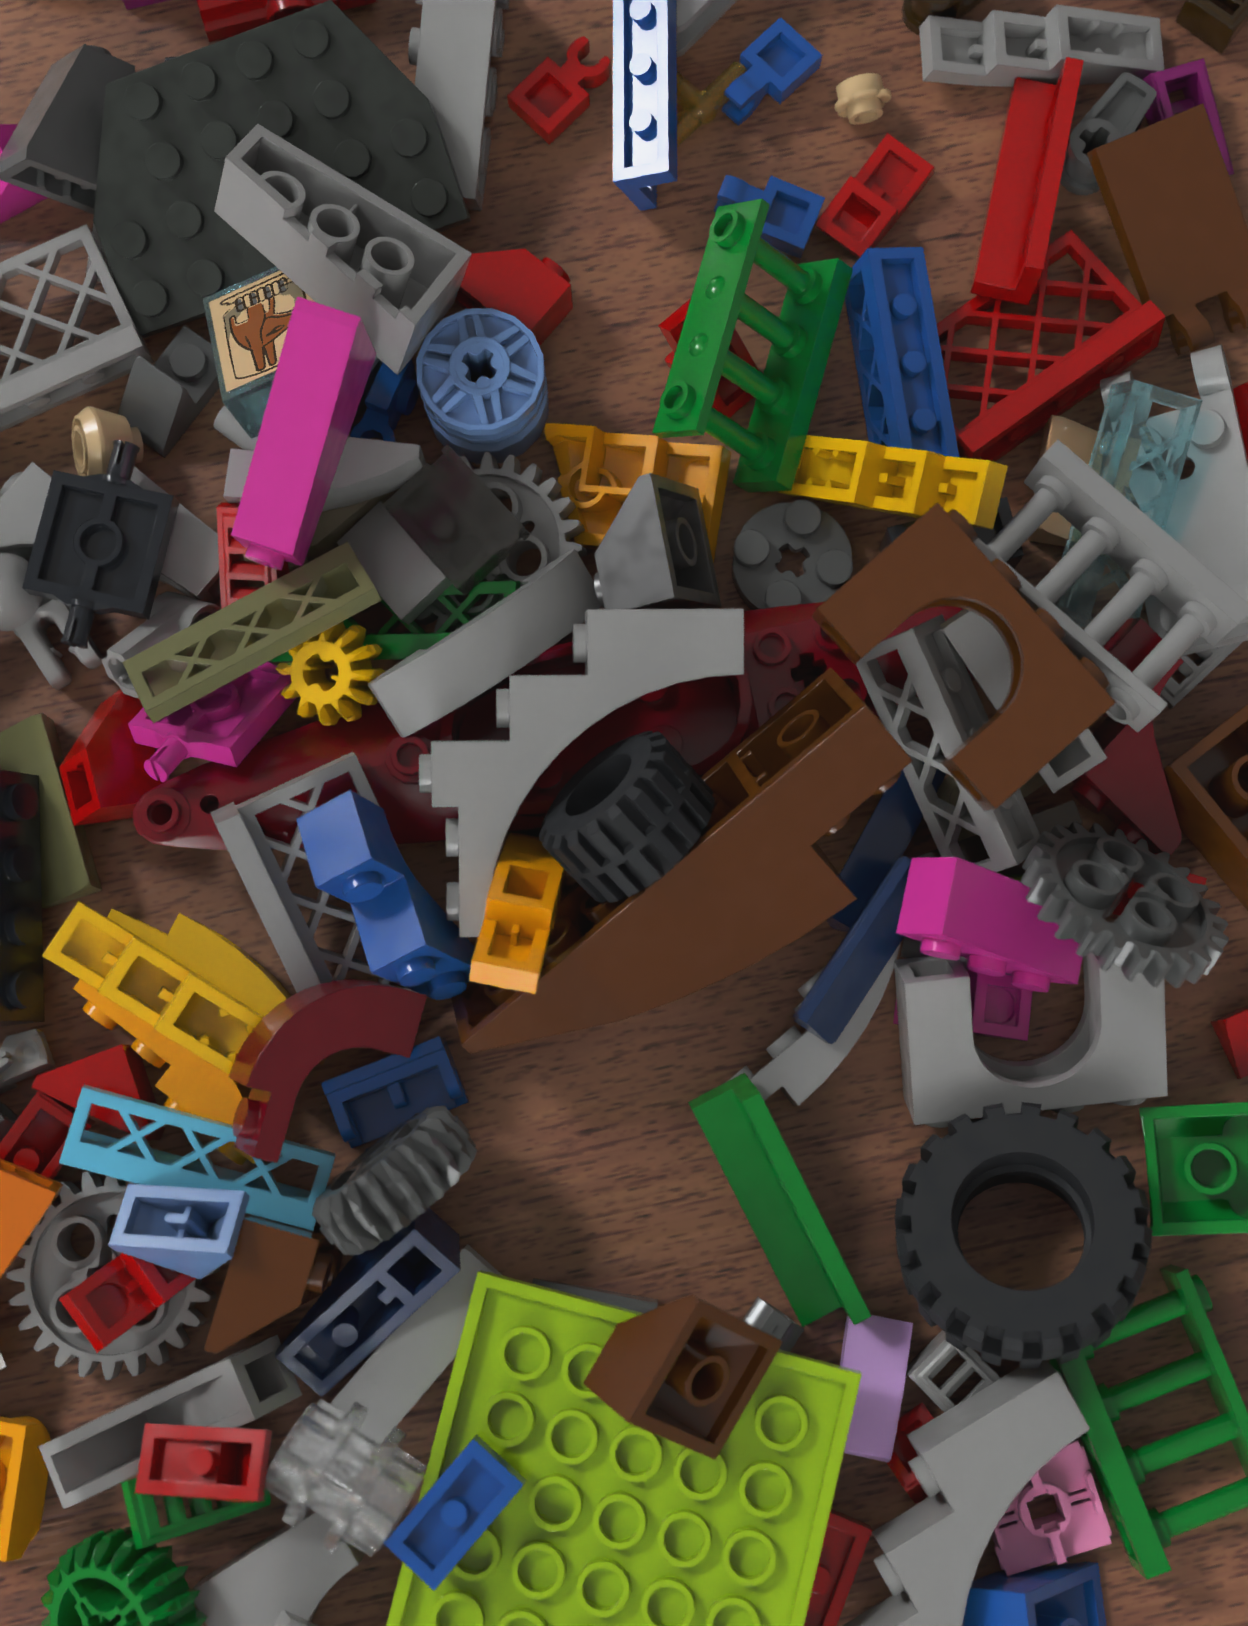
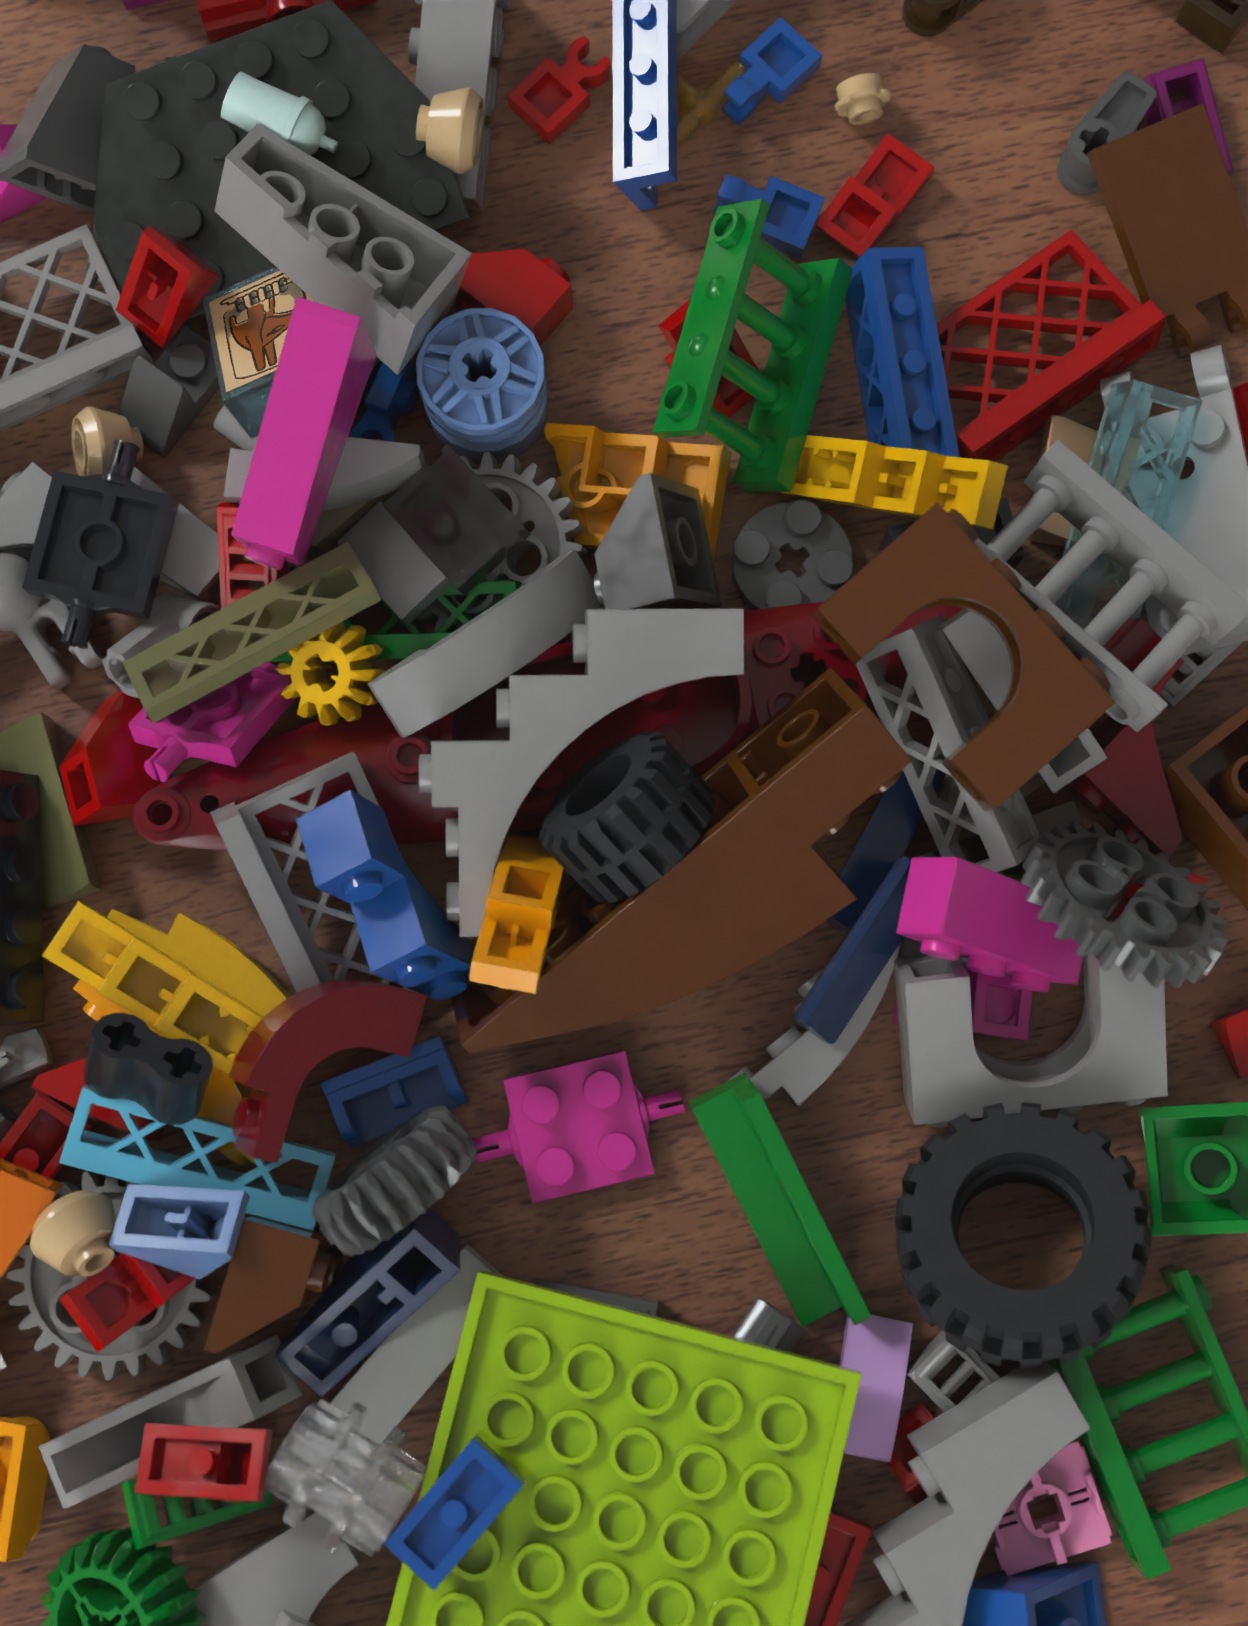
(75, 1233): none -> tan cone
(143, 1067): none -> black axle
(163, 286): none -> red slope
(286, 115): none -> light aqua piece
(452, 128): none -> tan cone
(578, 1126): none -> dark pink plate
(683, 1371): reddish brown slope -> none
(1026, 186): red fence -> none
(1036, 47): light grey slope -> none

